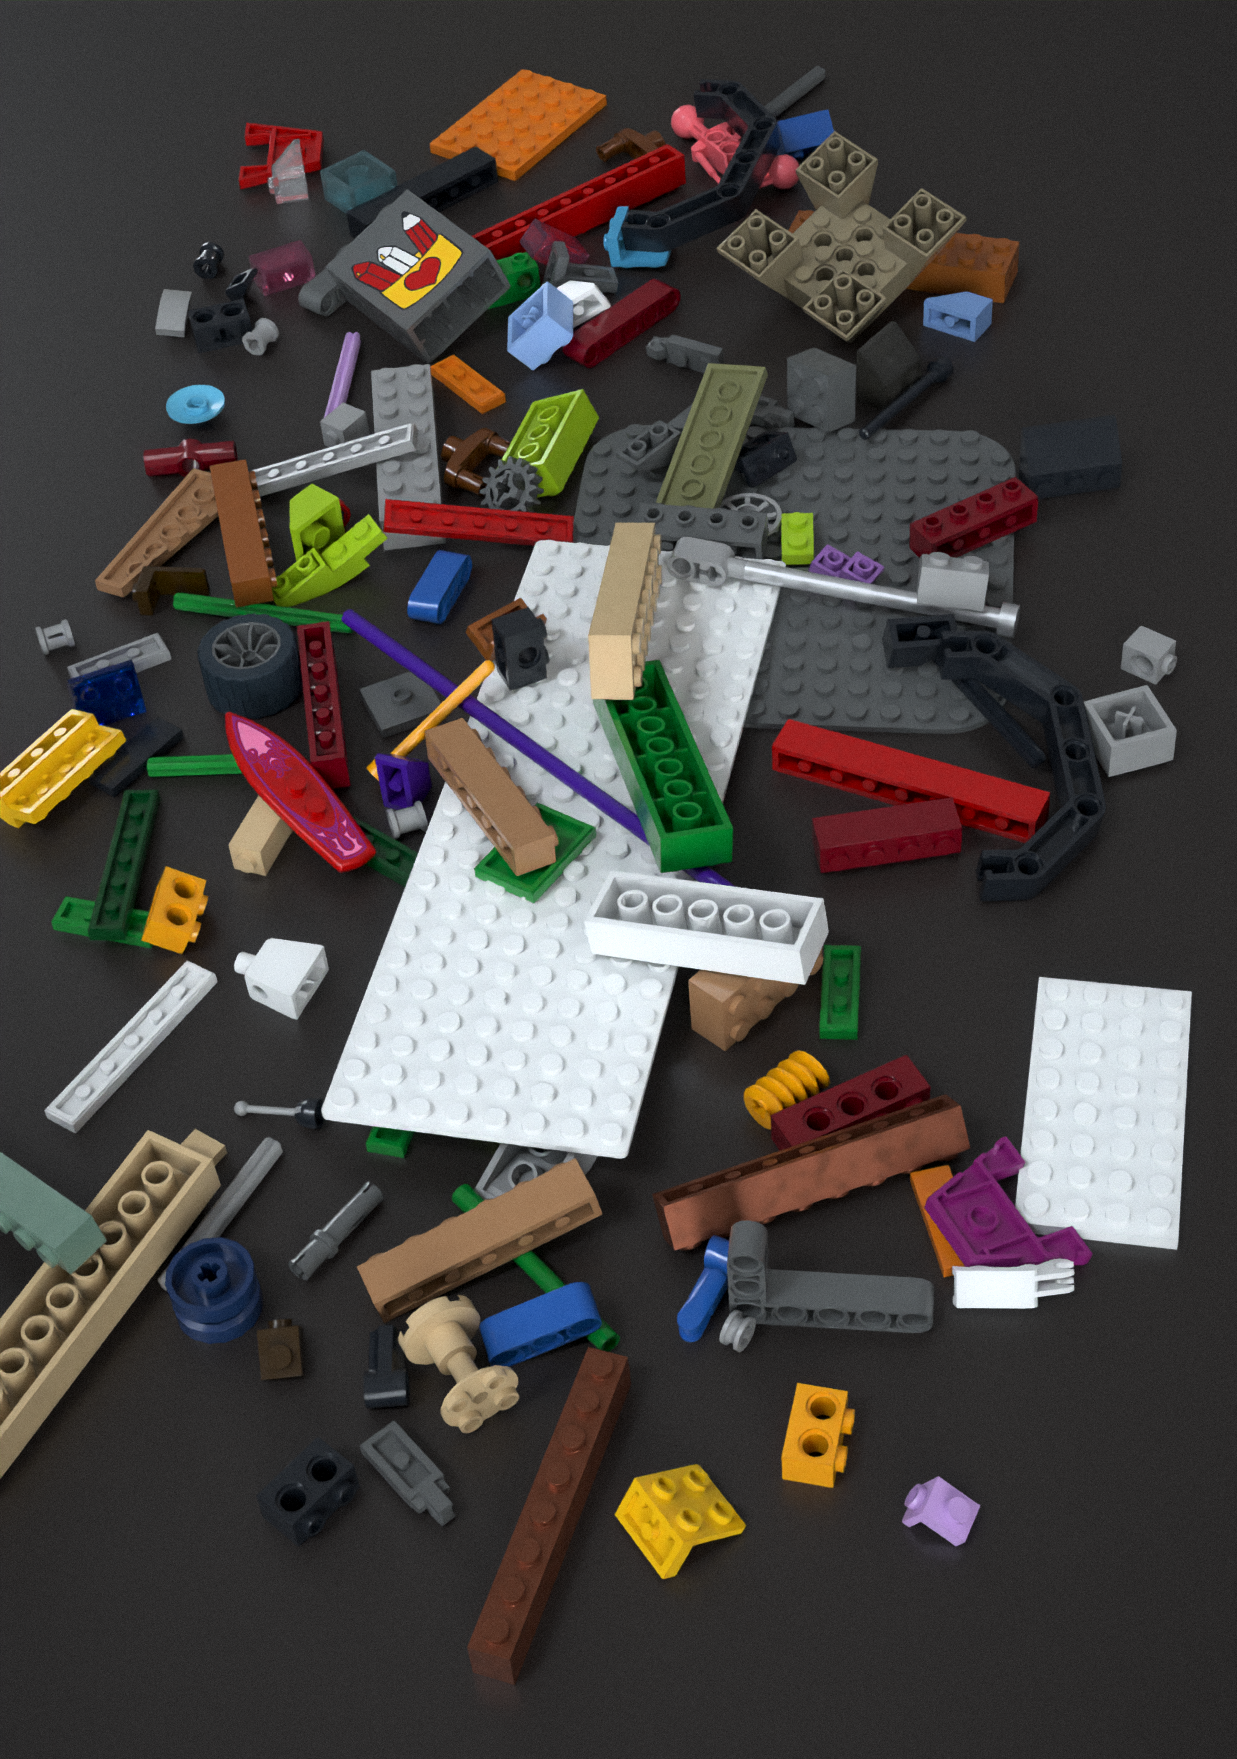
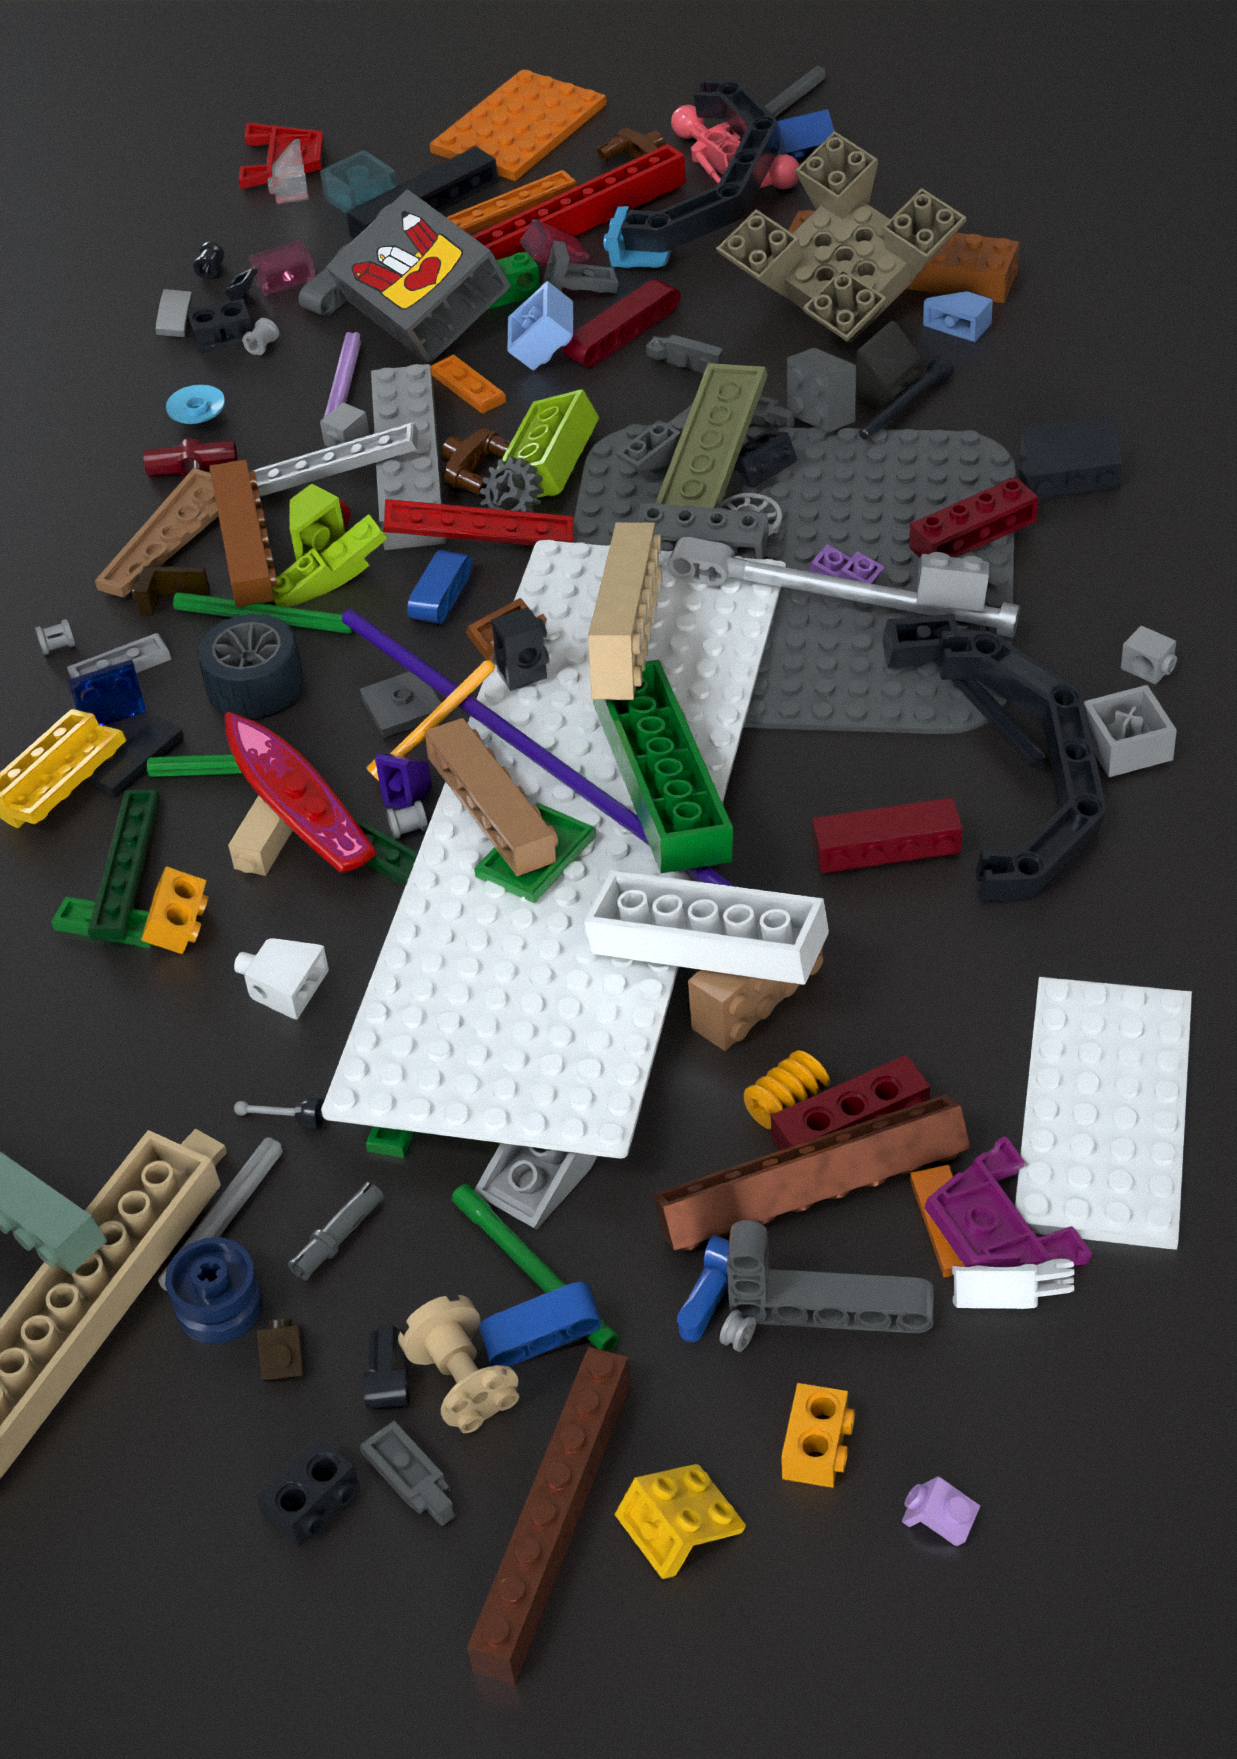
(130, 1047): white tile -> none
(323, 703): dark red brick -> none
(479, 1240): medium nougat brick -> none
(512, 202): none -> orange tile
(586, 299): white slope -> none
(797, 538): lime plate -> none
(840, 992): green tile -> none
(907, 778): red brick -> none

